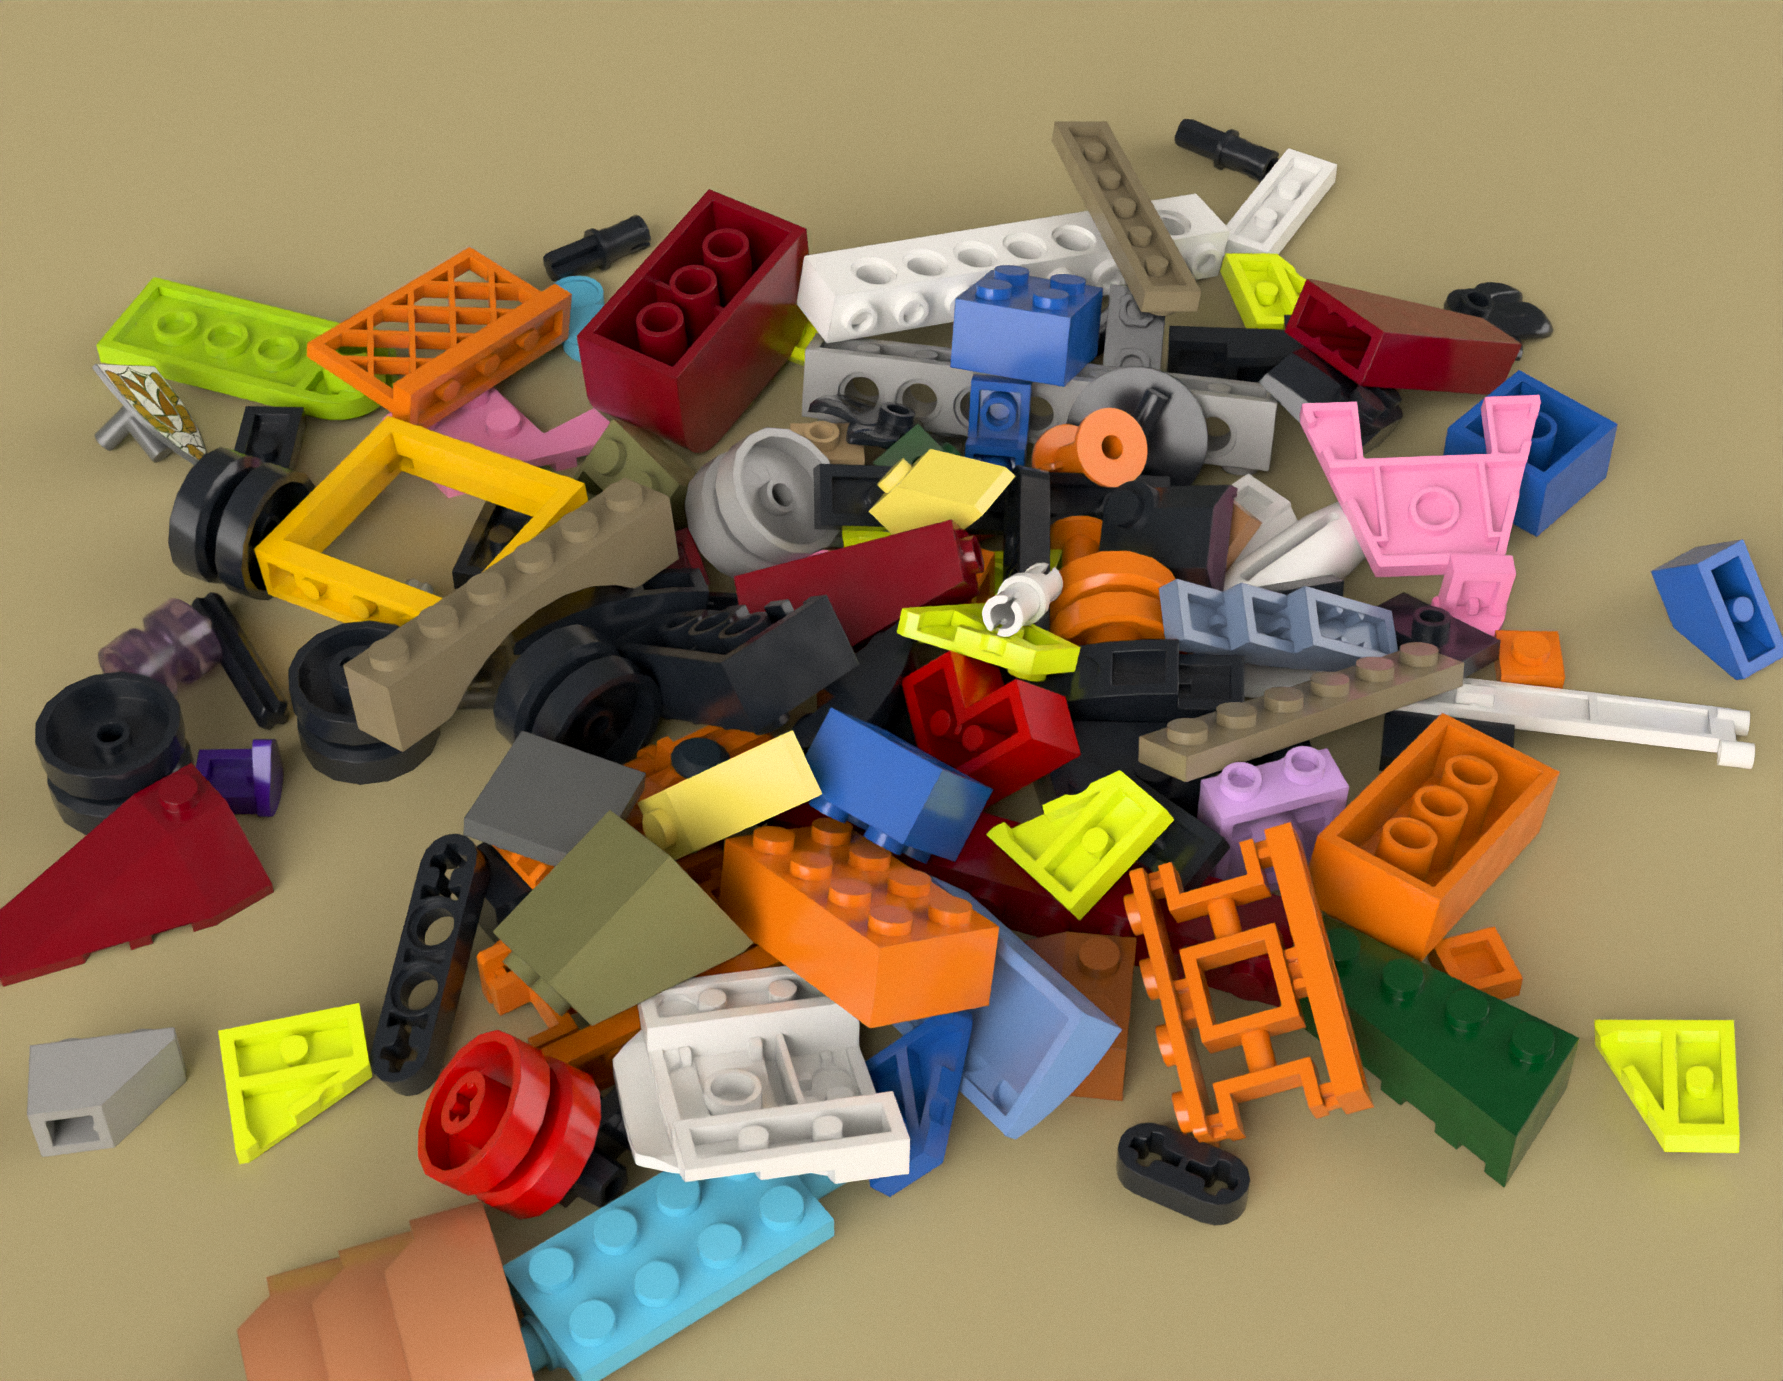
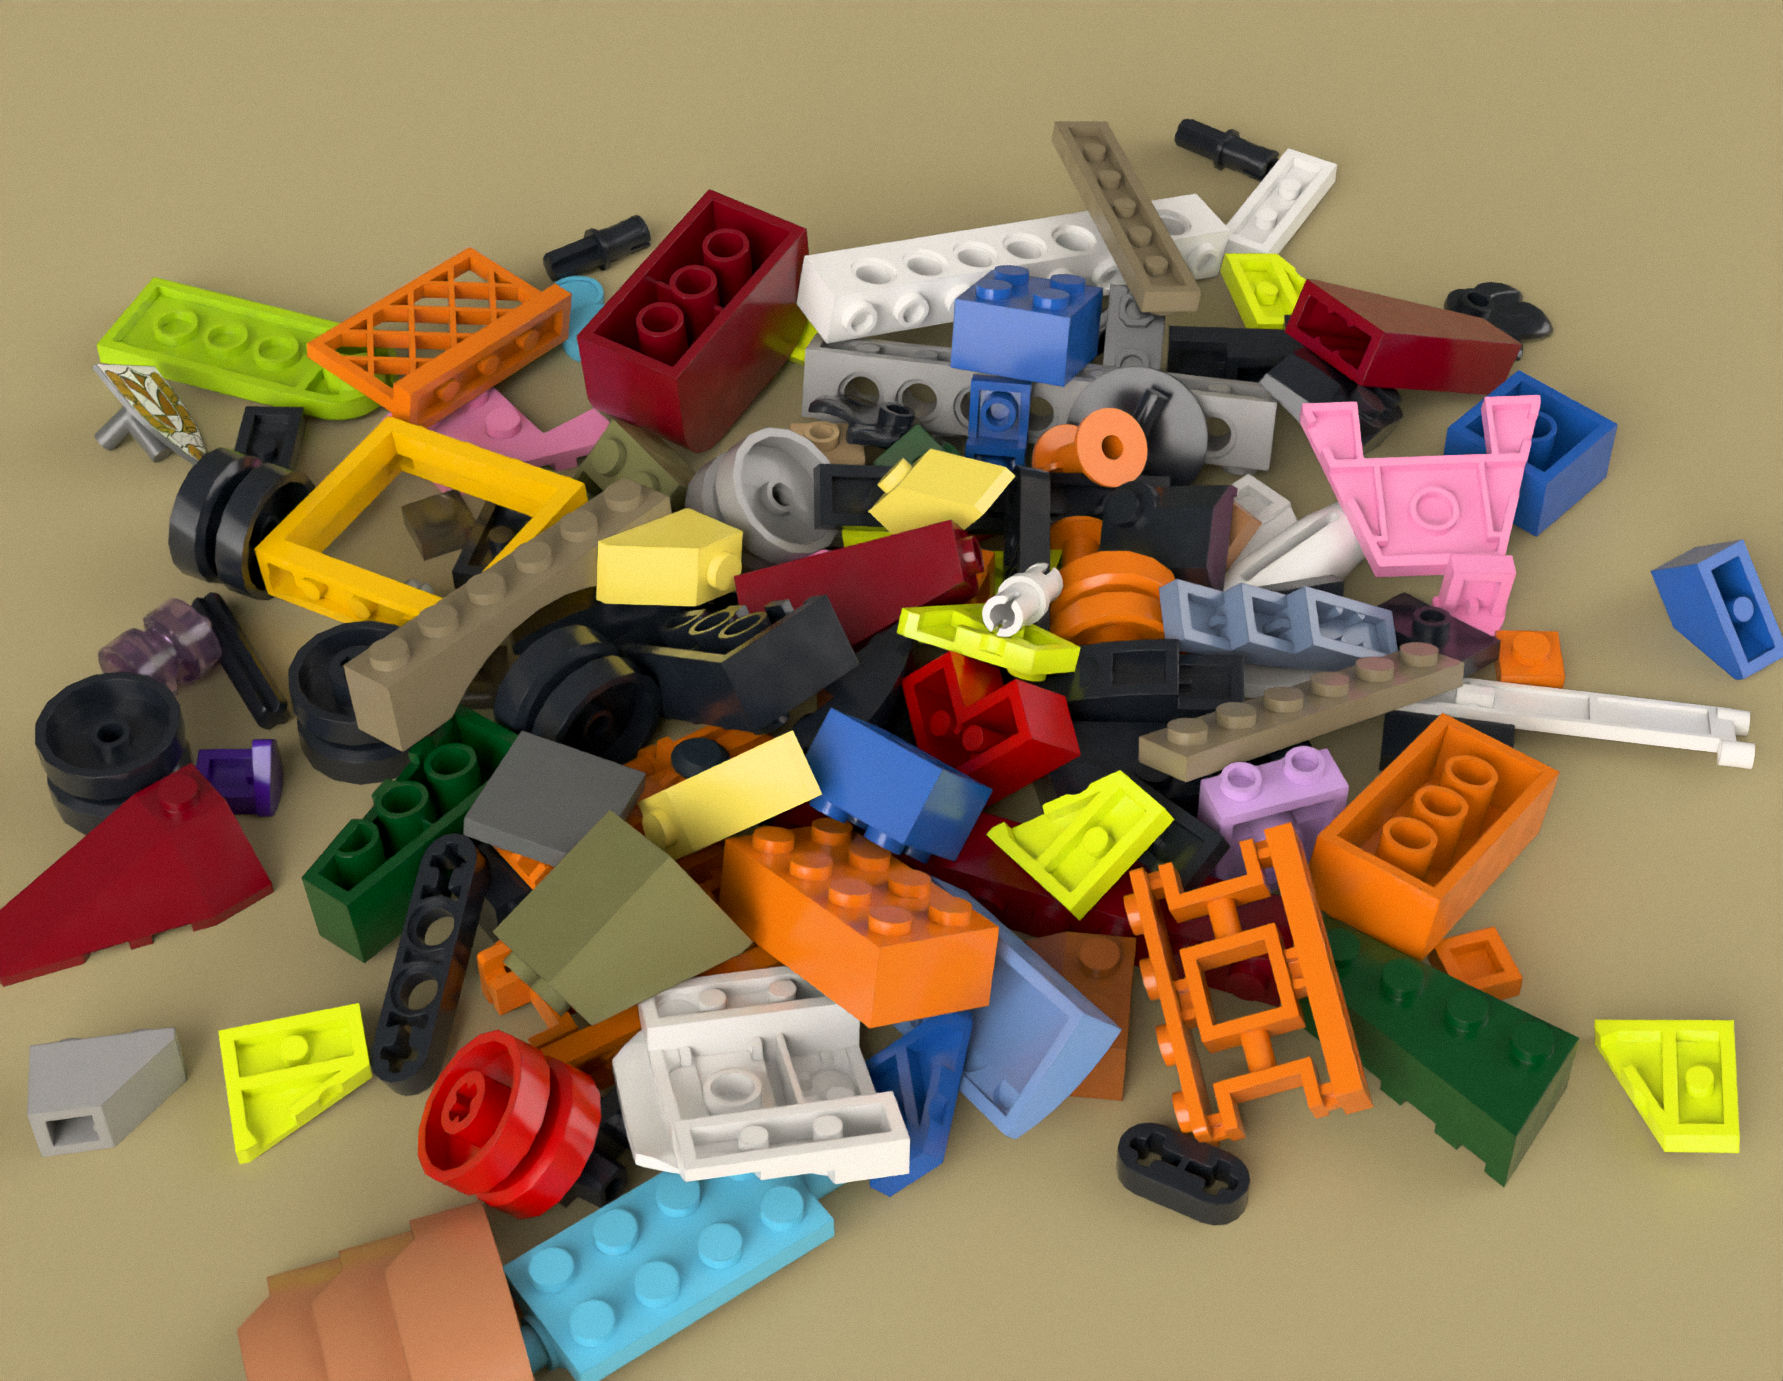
(370, 868): none -> dark green wedge
(438, 523): none -> clear smoke plate
(670, 561): none -> light yellow slope

